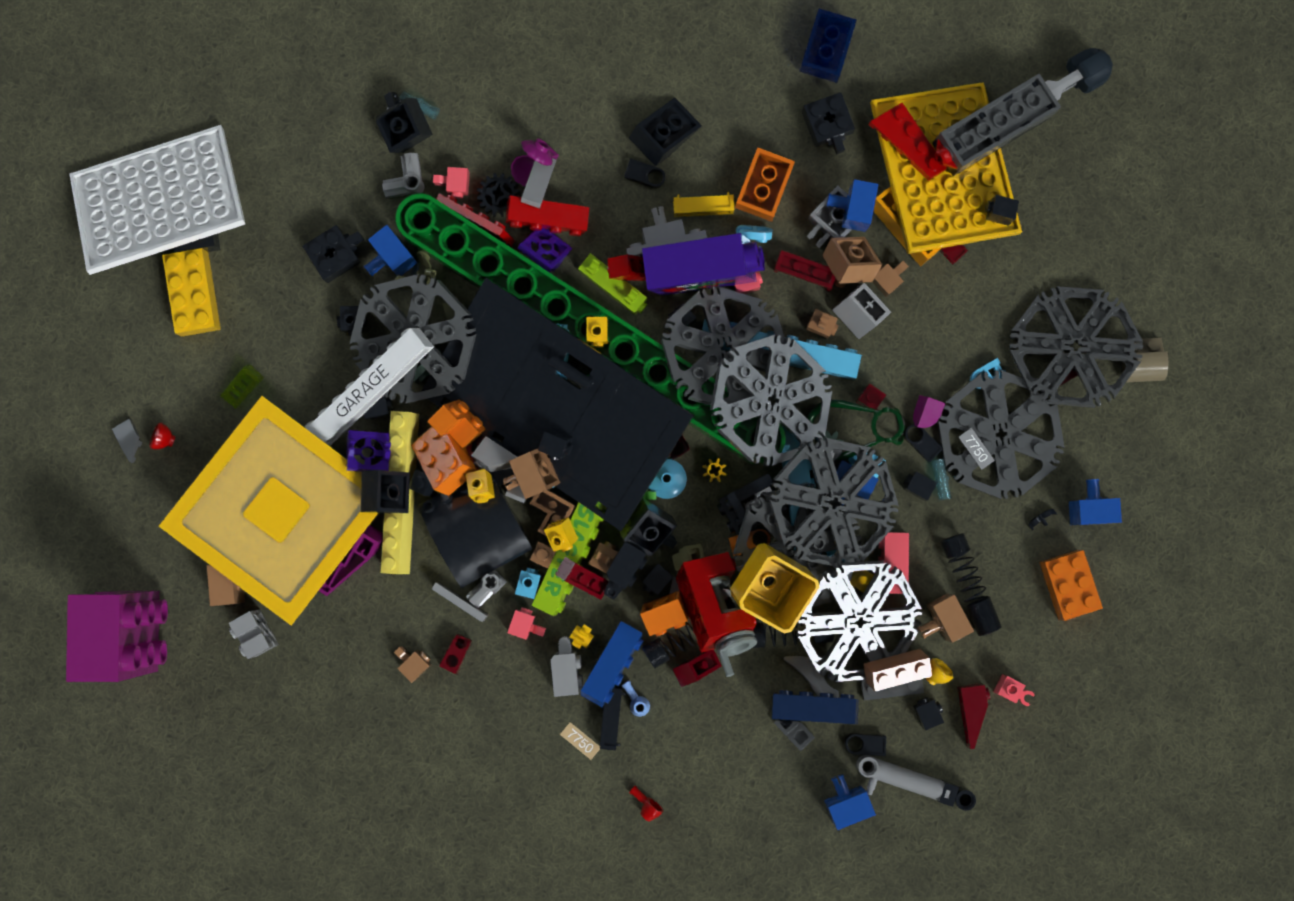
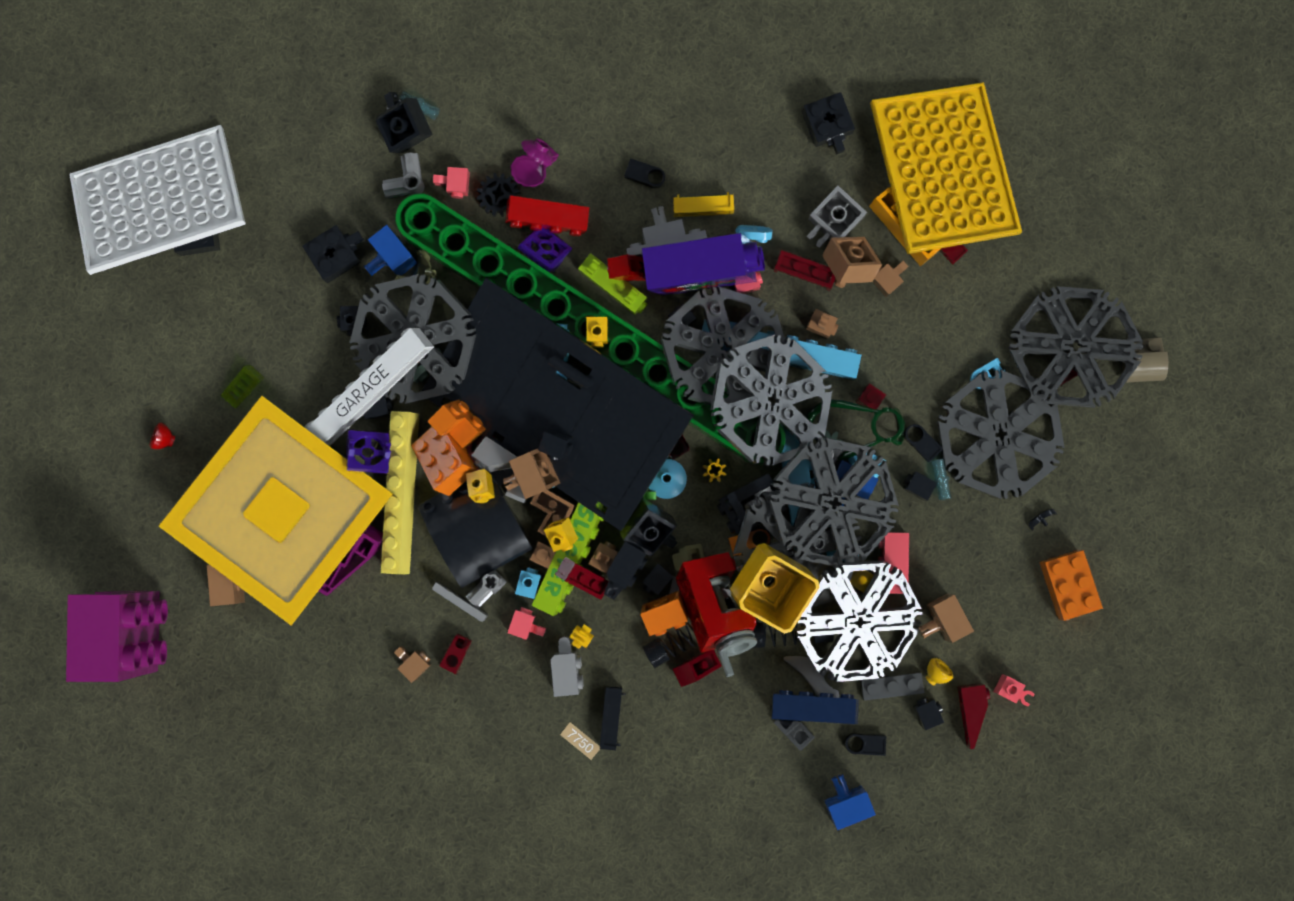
(127, 438): dark grey slope -> none
(191, 292): yellow brick -> none
(253, 634): light grey brick -> none
(385, 491): black slope -> none
(421, 484): black brick -> none
(495, 229): red wing -> none
(537, 184): light grey tile -> none
(611, 664): blue brick -> none
(635, 700): light blue bar -> none
(650, 808): red bar -> none
(664, 131): black slope -> none
(764, 184): orange brick -> none
(828, 45): clear blue brick -> none
(857, 205): blue brick -> none
(861, 310): light grey slope -> none
(897, 670): brick -> none
(904, 134): red wing -> none
(915, 782): light grey piece -> none
(927, 411): magenta brick -> none
(976, 448): light grey sticker -> none
(981, 611): black piece -> none
(1001, 210): black brick -> none
(1017, 112): dark grey piece -> none
(1095, 509): blue brick -> none

